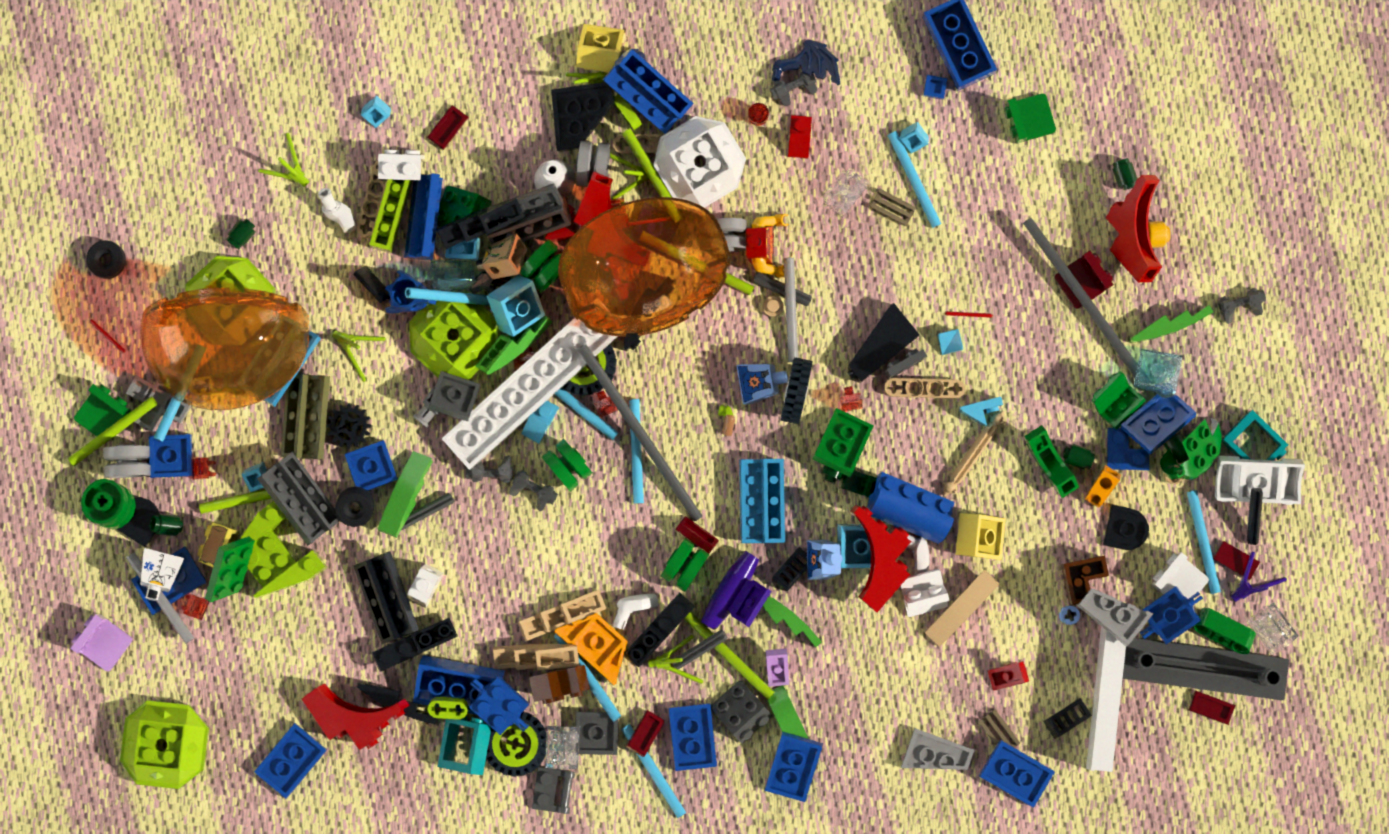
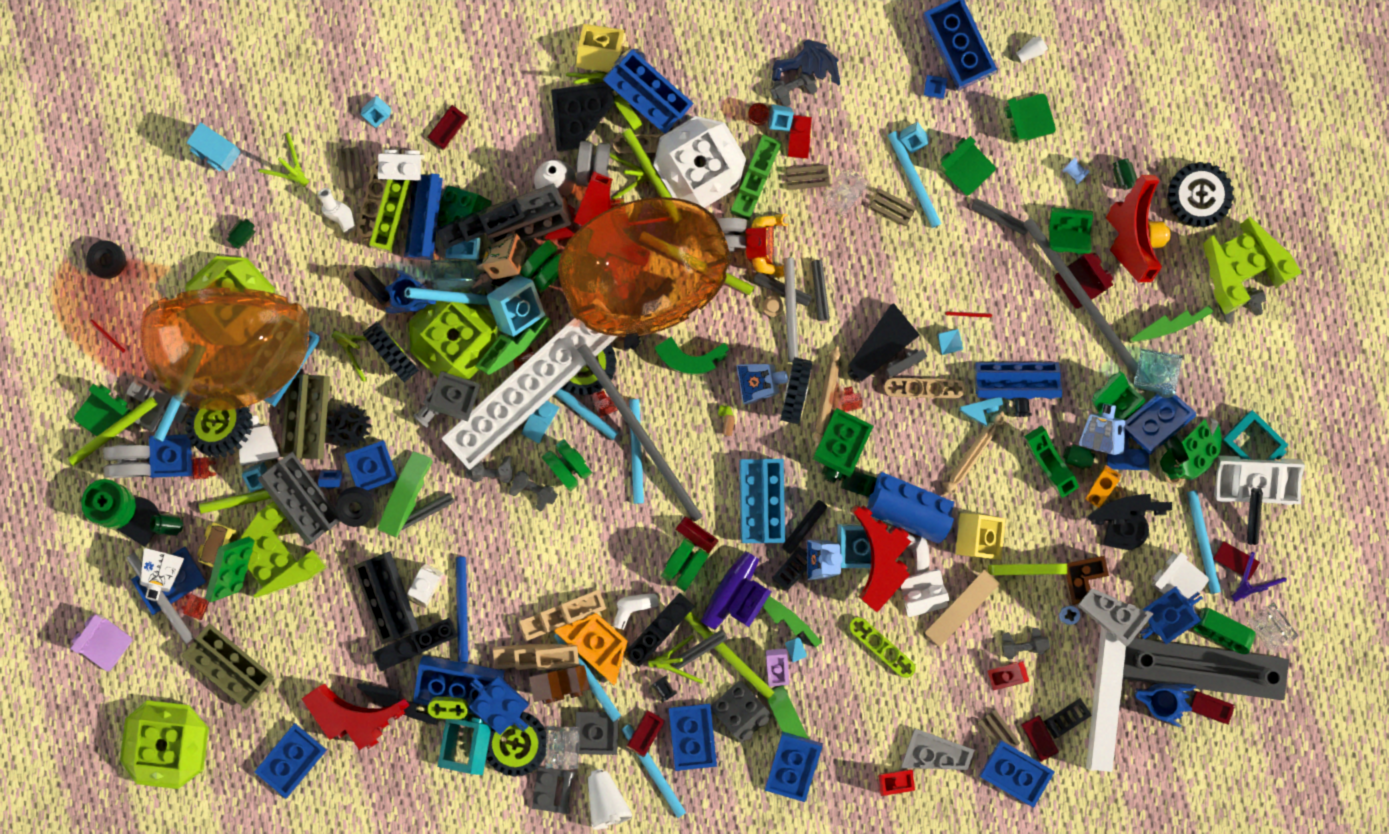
(217, 149): none -> medium azure brick
(220, 437): none -> wheel
(227, 666): none -> olive brick
(260, 445): none -> white torso
(330, 478): none -> blue plate
(349, 166): none -> dark tan tile
(390, 351): none -> black wheel
(462, 623): none -> blue piece
(606, 801): none -> white cone
(664, 689): none -> black bush
(689, 365): none -> green arch
(756, 177): none -> bright green slope
(780, 118): none -> medium azure slope
(795, 649): none -> medium azure slope
(804, 526): none -> black axle
(808, 177): none -> dark tan tile
(820, 290): none -> dark grey axle
(827, 395): none -> tan wheel
(880, 649): none -> lime beam
(896, 782): none -> red slope
(966, 166): none -> green bracket
(999, 216): none -> dark grey axle
(1018, 380): none -> blue brick
(1022, 407): none -> black bush
(1027, 569): none -> lime beam
(1032, 49): none -> white cone
(1037, 644): none -> dark grey piece
(1039, 738): none -> dark red tile
(1070, 230): none -> green bracket
(1076, 171): none -> light blue bush
(1104, 432): none -> torso
(1119, 510): none -> black slope
(1166, 700): none -> blue piece
(1179, 193): none -> wheel
(1244, 259): none -> lime wedge

